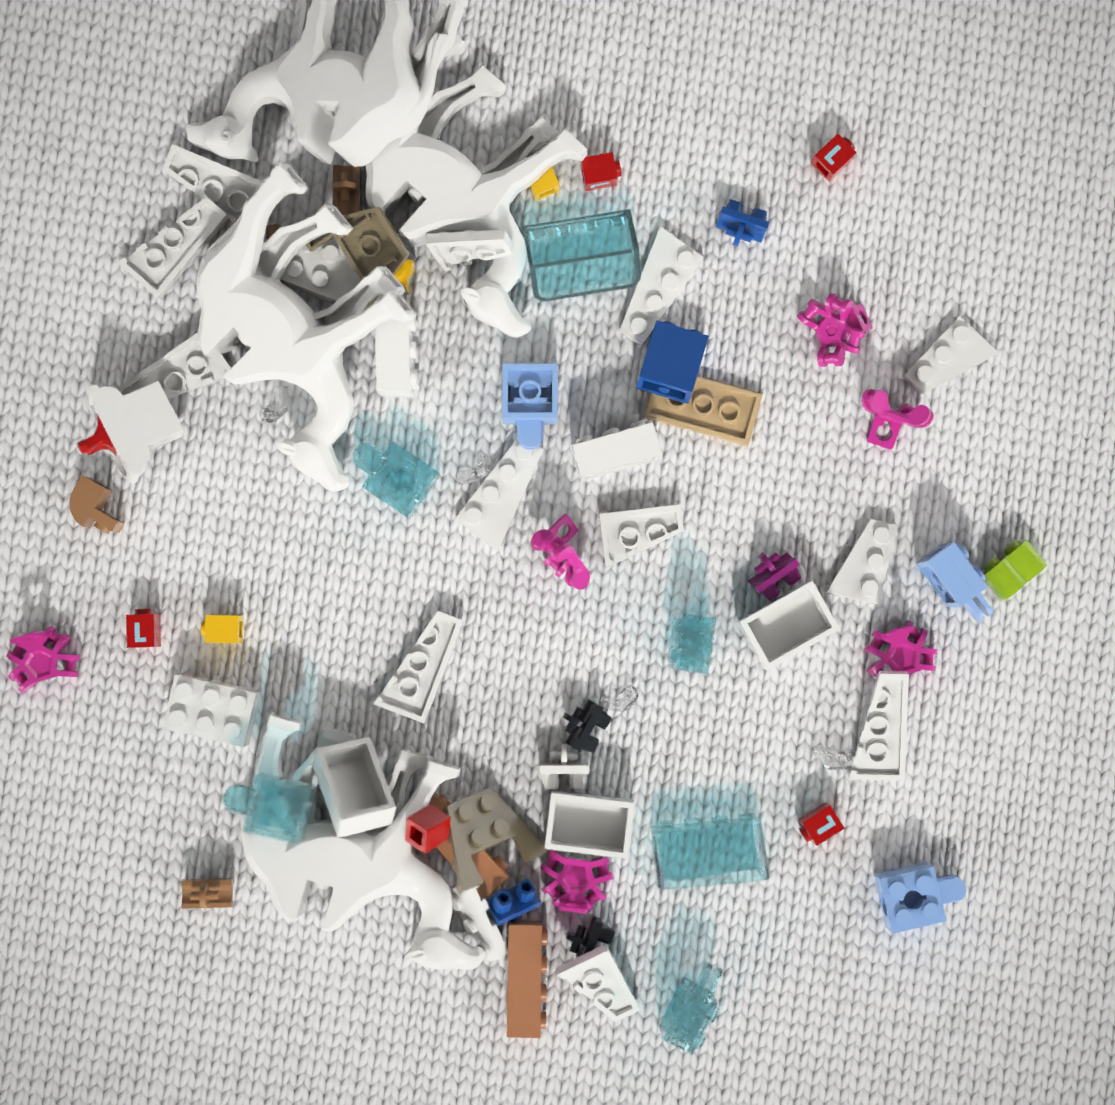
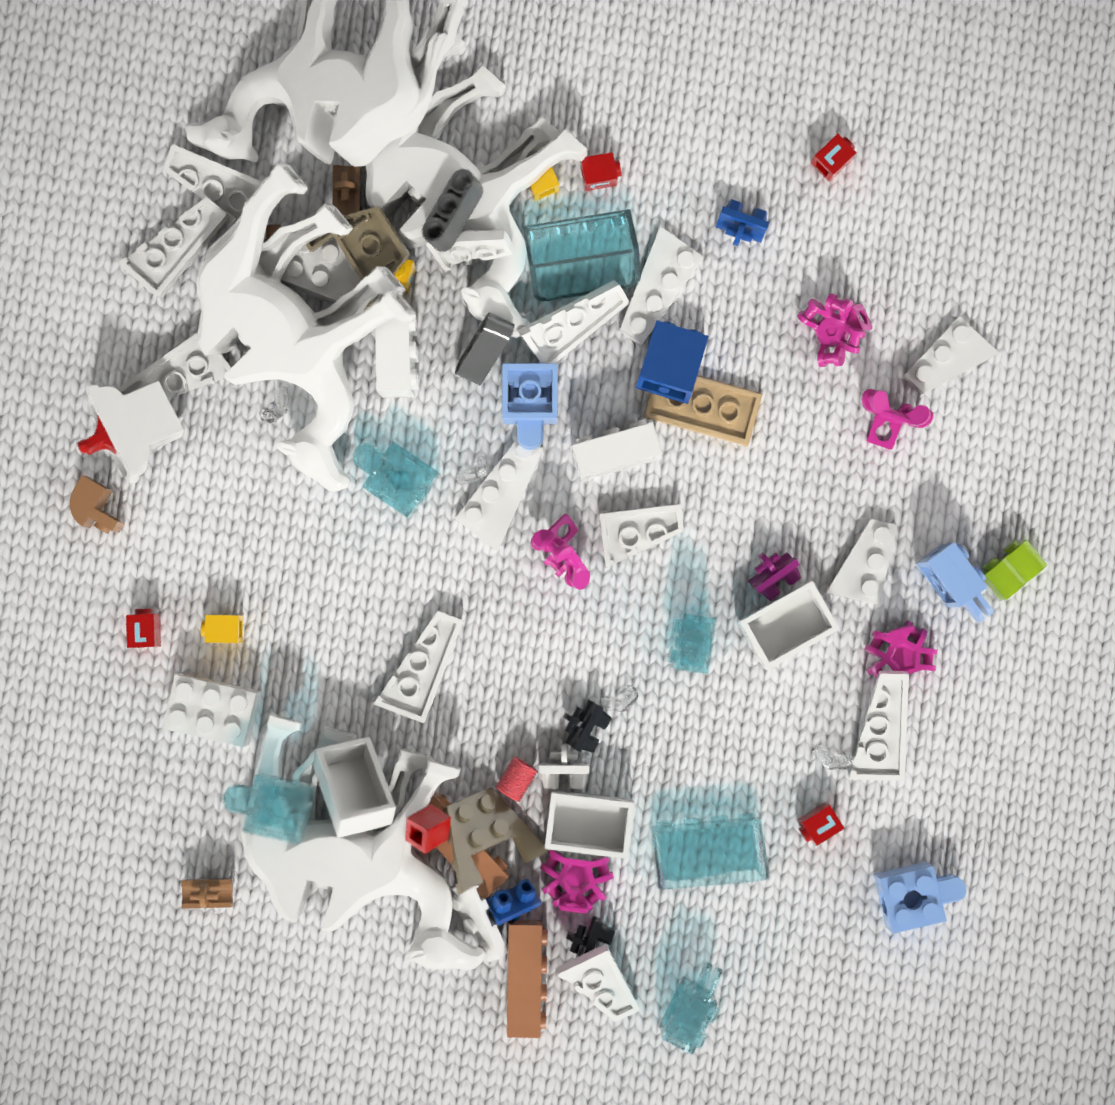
(40, 661): dark pink piece -> none
(452, 197): none -> dark grey beam
(484, 348): none -> dark grey beam
(516, 779): none -> coral piece
(567, 327): none -> white wing

